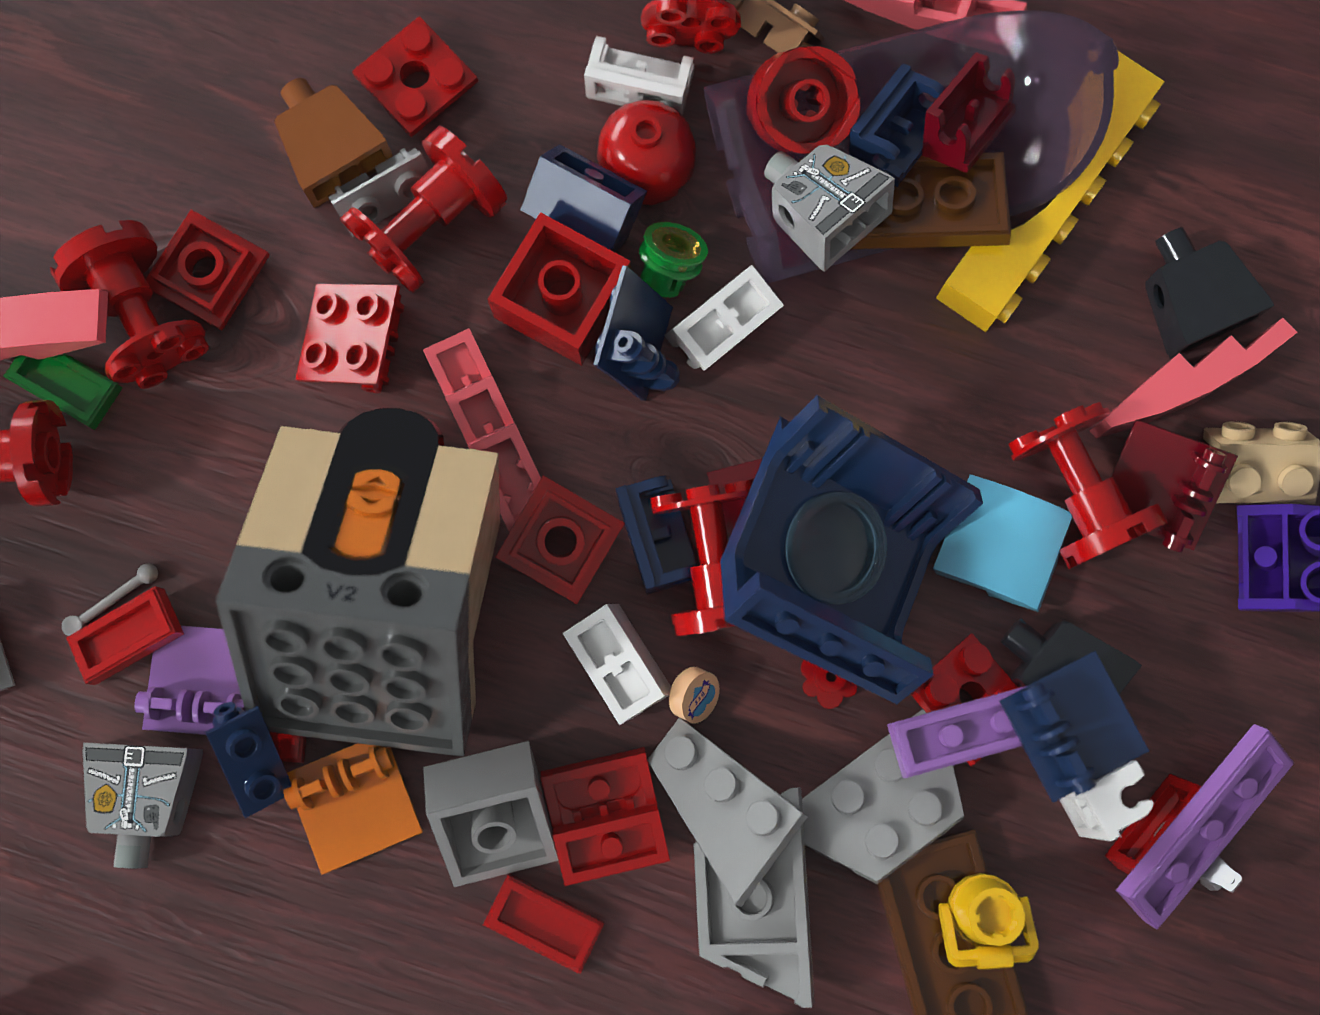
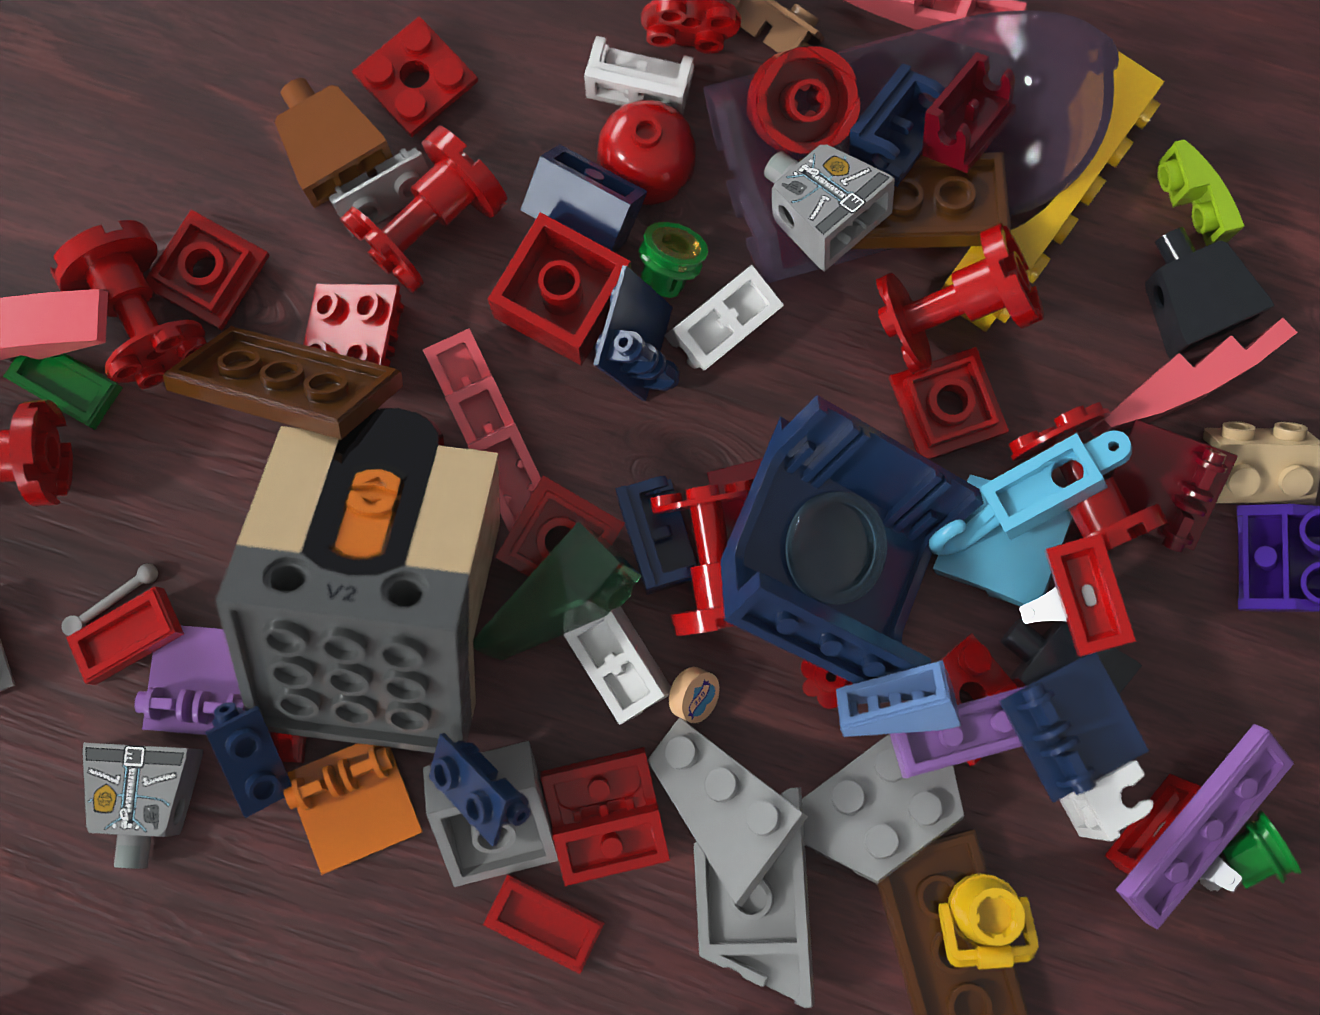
(284, 381): none -> reddish brown tile
(466, 781): none -> dark blue hinge
(566, 591): none -> clear green slope
(931, 706): none -> medium blue slope
(940, 433): none -> red piece
(976, 291): none -> red piece
(1028, 494): none -> medium azure piece
(1083, 597): none -> red piece
(1193, 180): none -> lime slope
(1260, 853): none -> green piece

